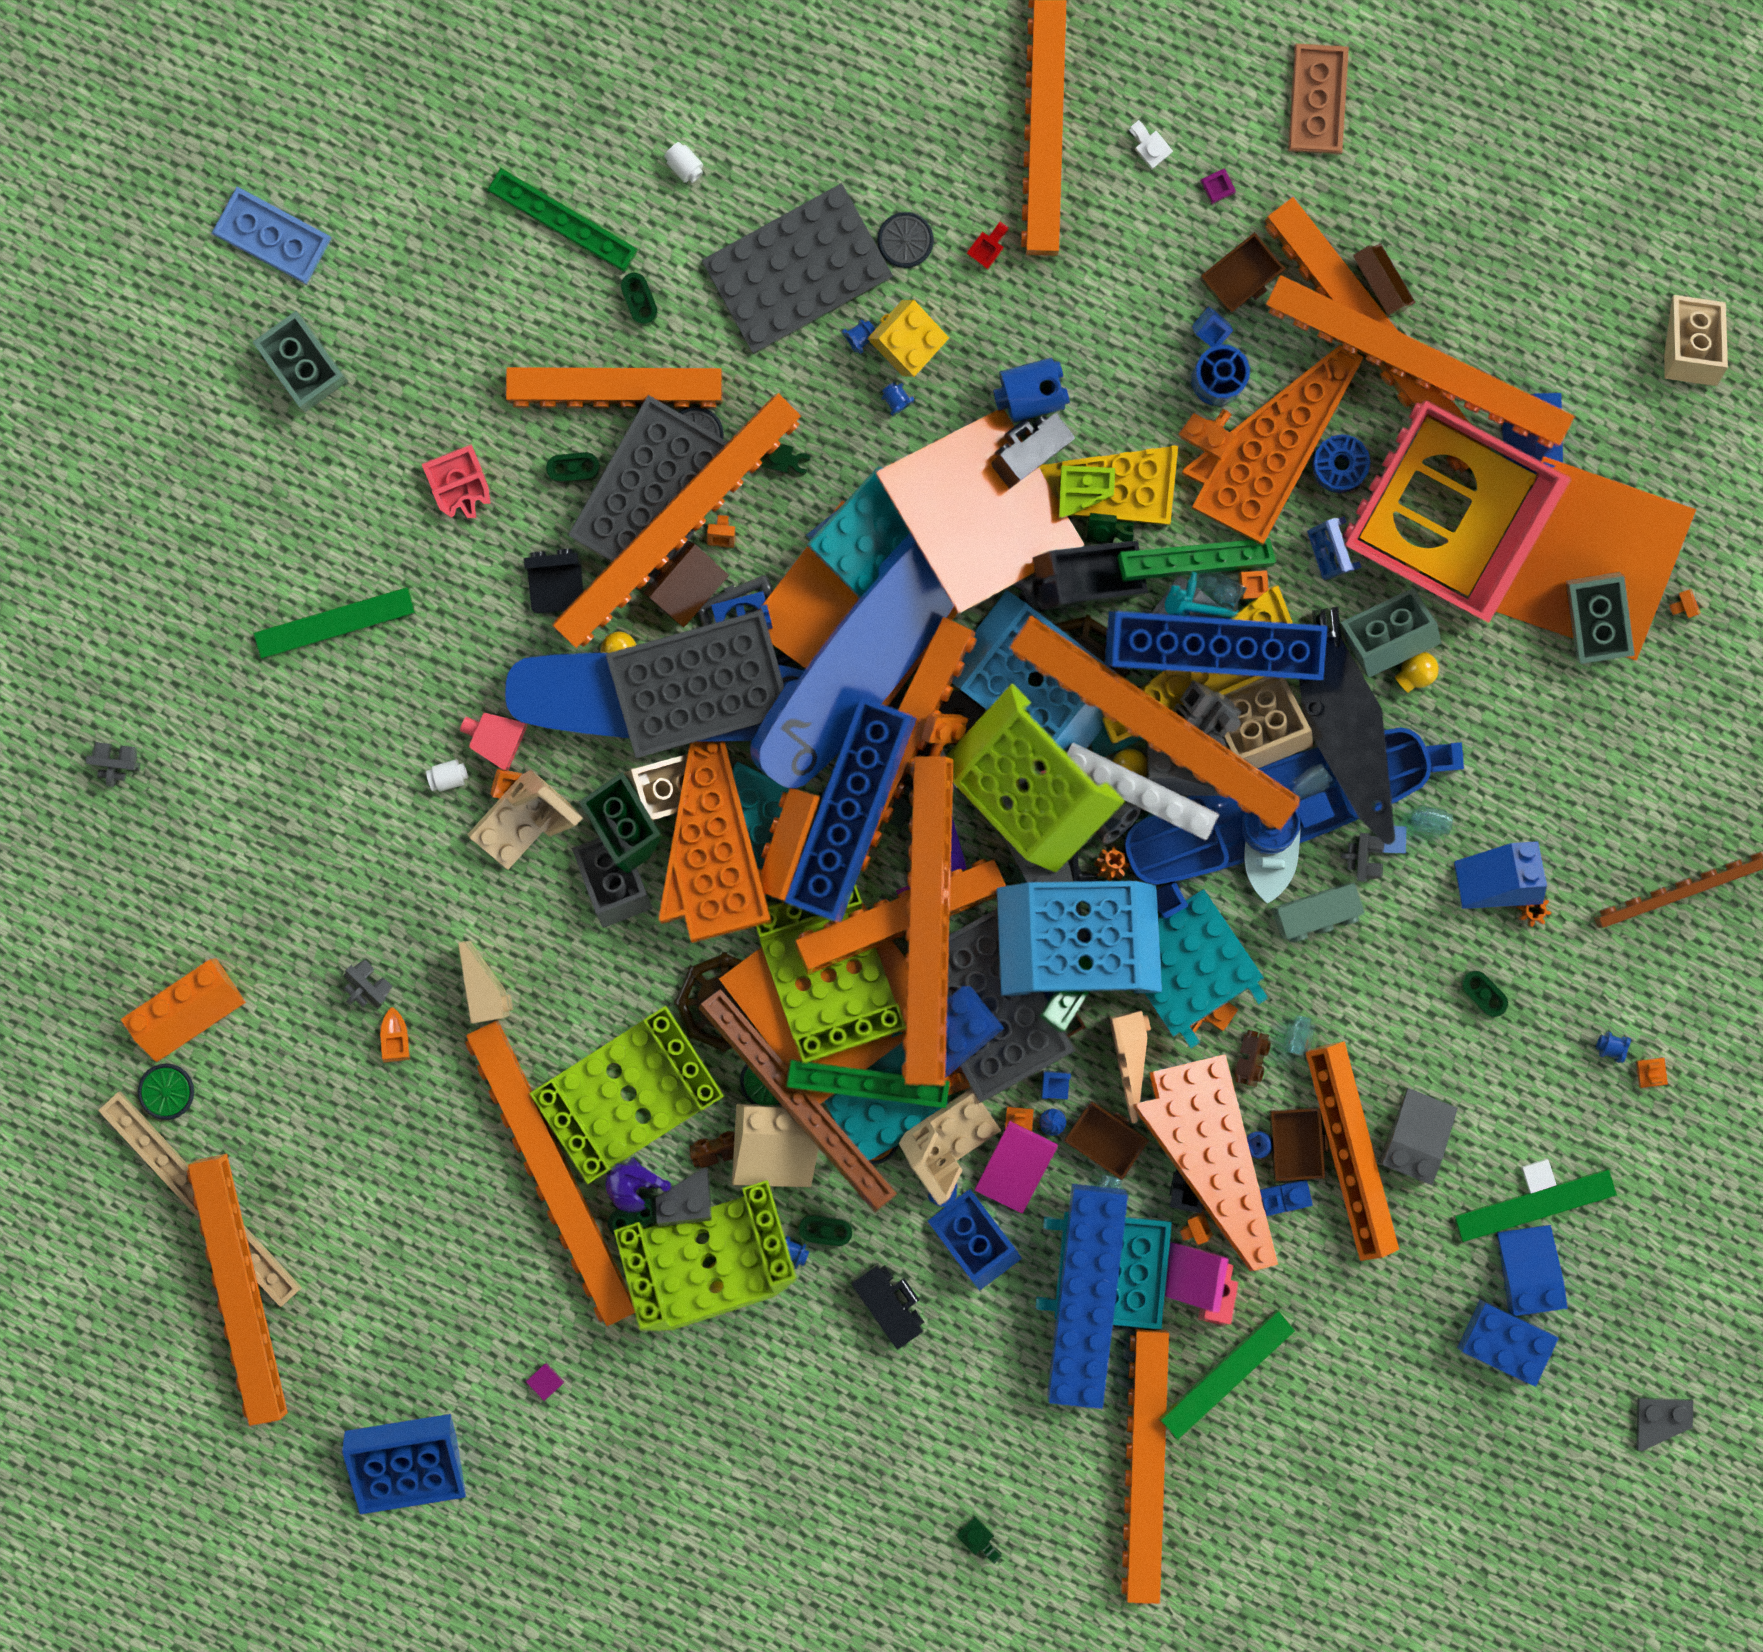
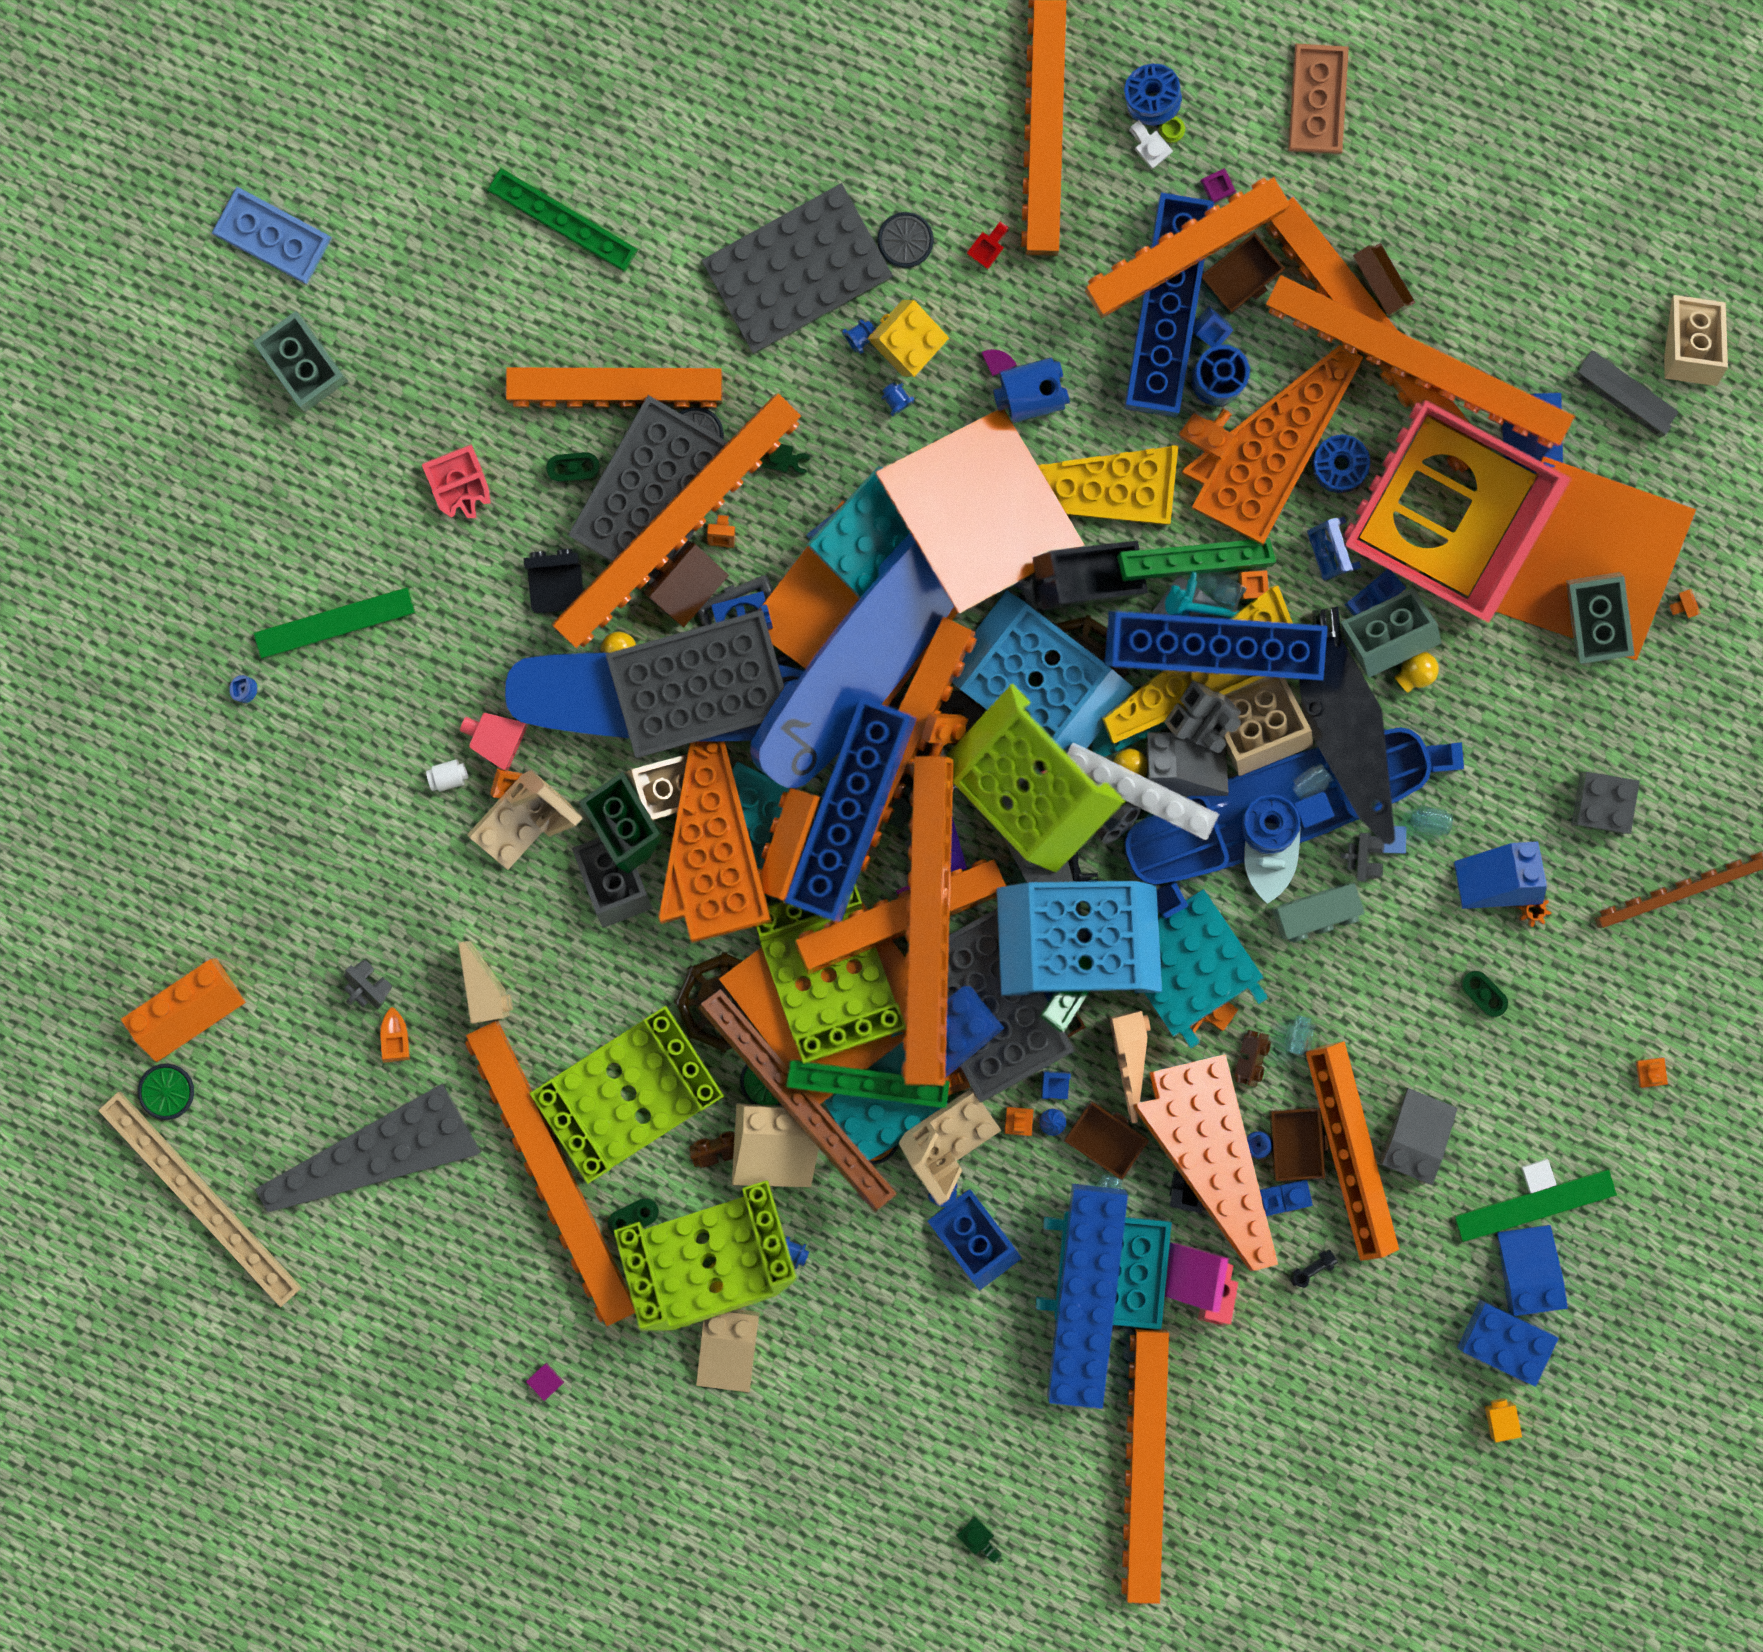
(101, 757): dark grey hips -> none
(237, 1289): orange brick -> none
(243, 689): none -> blue tile
(402, 1142): none -> dark grey wing
(404, 1464): blue slope -> none
(624, 1182): dark purple helmet -> none
(640, 299): dark green plate -> none
(684, 162): white brick -> none
(686, 1201): dark grey wing -> none
(728, 1350): none -> tan slope
(825, 1231): dark green plate -> none
(878, 1295): black piece -> none
(997, 361): none -> magenta tile
(1016, 1167): dark pink tile -> none
(1023, 458): piece -> none
(1084, 488): lime wing -> none
(1104, 528): dark green plate -> none
(1112, 857): orange gear -> none
(1148, 80): none -> blue wheel
(1155, 723): orange brick -> none
(1166, 320): none -> blue brick
(1172, 130): none -> lime plate
(1187, 247): none -> orange brick
(1197, 1228): orange tile -> none
(1226, 1374): green tile -> none
(1301, 1277): none -> black bar
(1380, 590): none -> blue slope
(1503, 1420): none -> light orange brick
(1605, 802): none -> dark grey brick
(1613, 1046): blue brick -> none
(1626, 394): none -> dark grey panel
(1661, 1419): dark grey wing -> none

